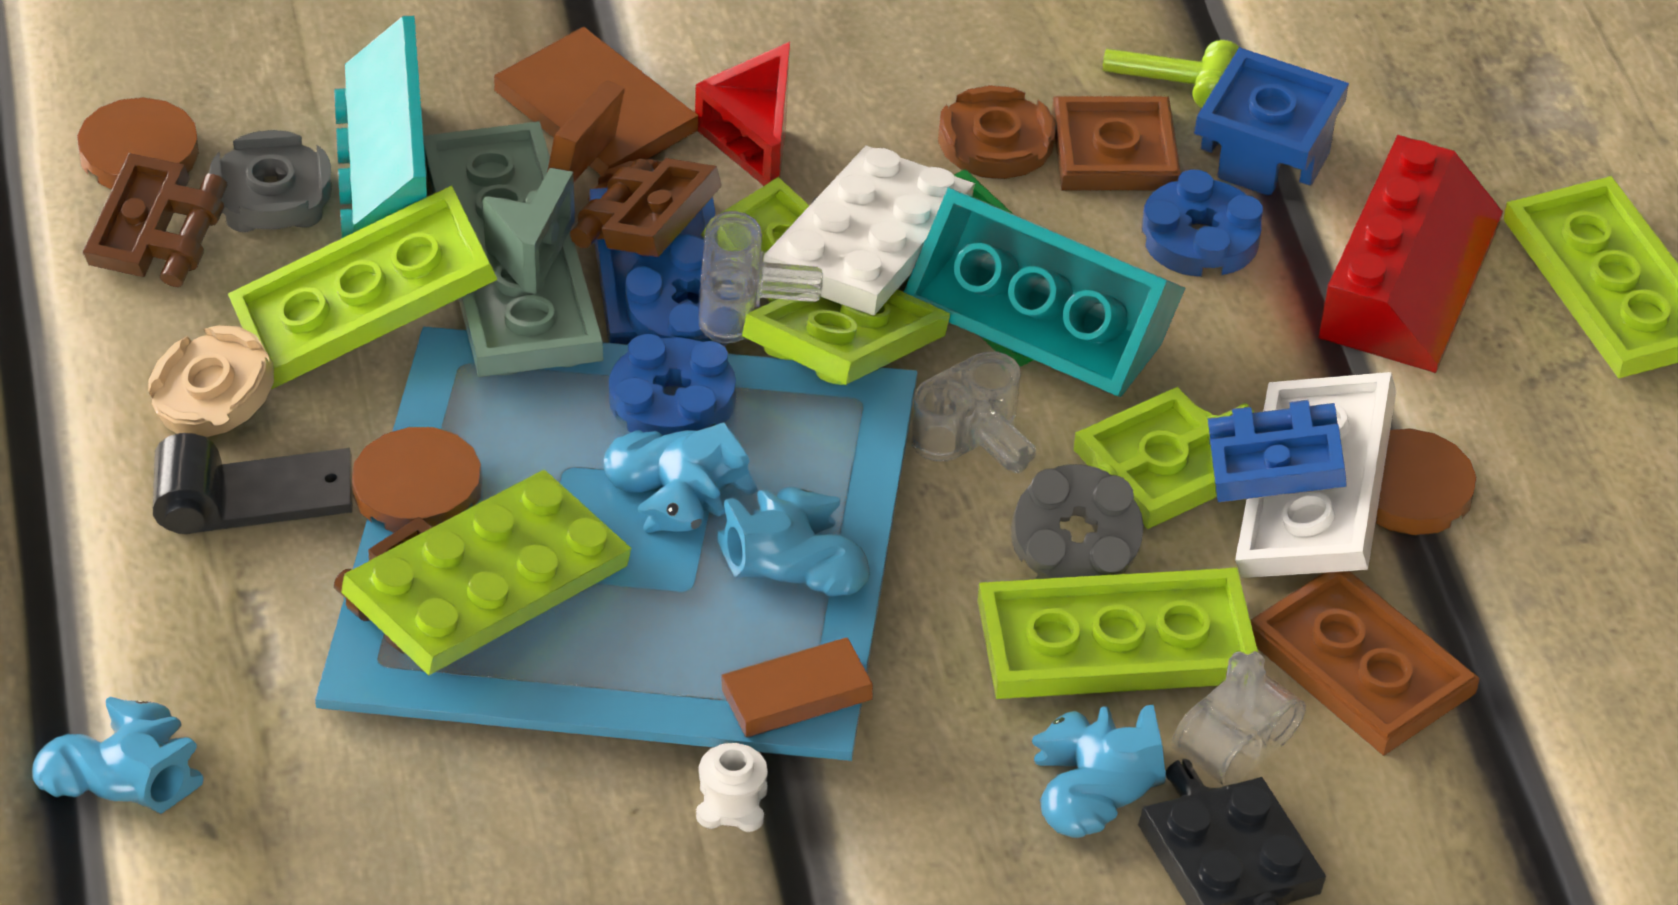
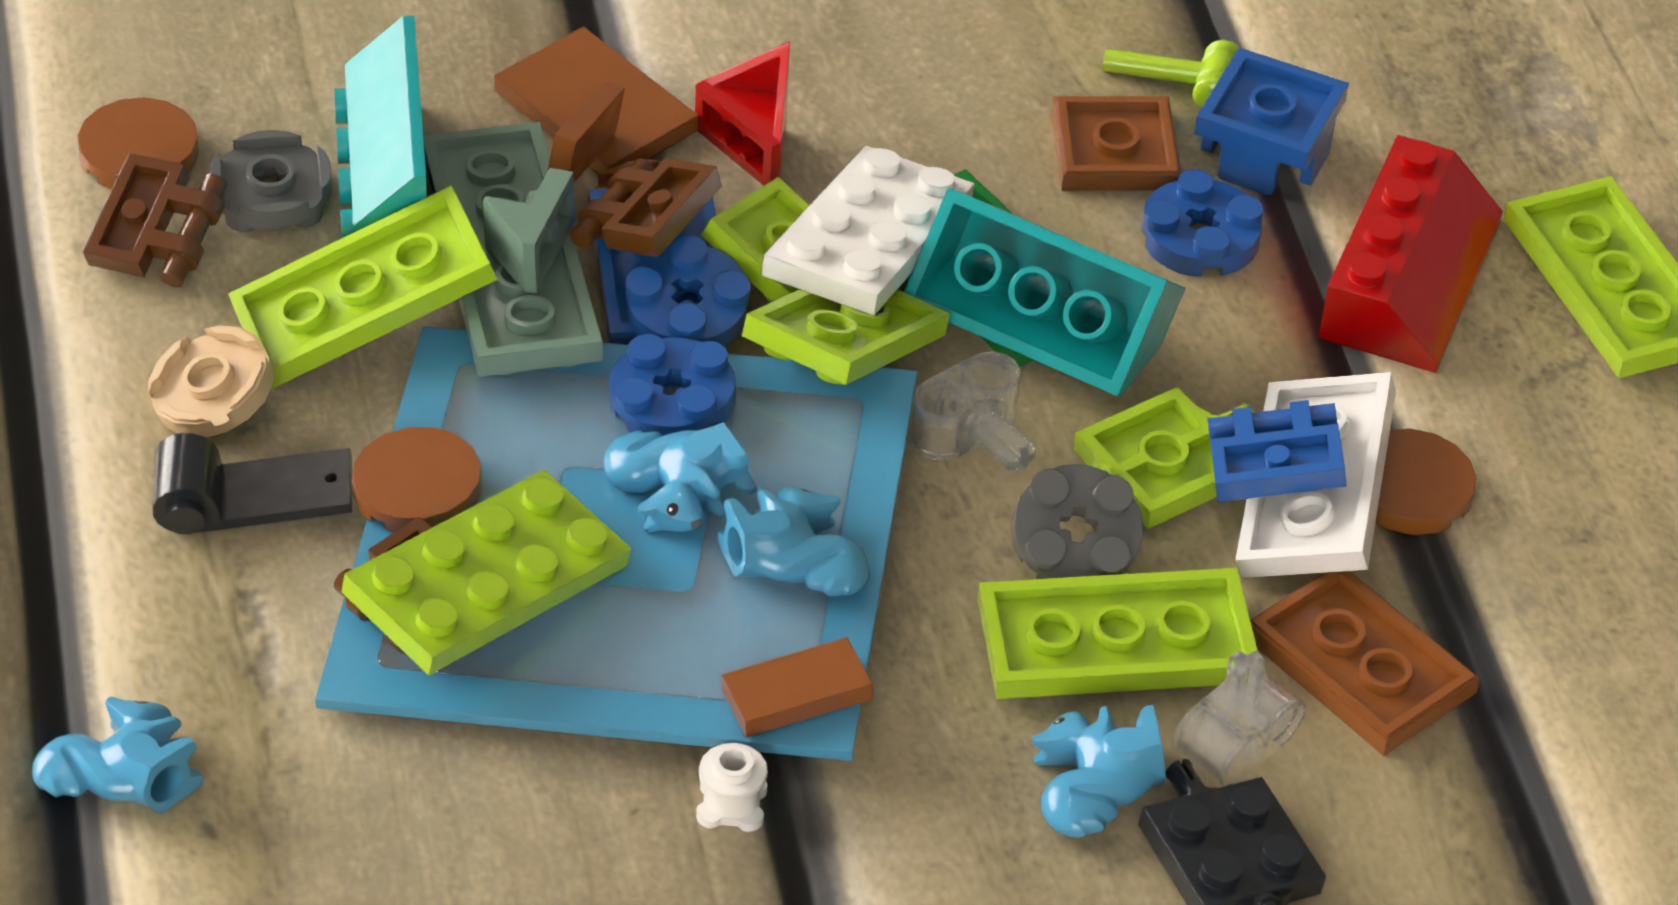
(737, 277): clear beam -> none
(996, 132): dark orange tile -> none

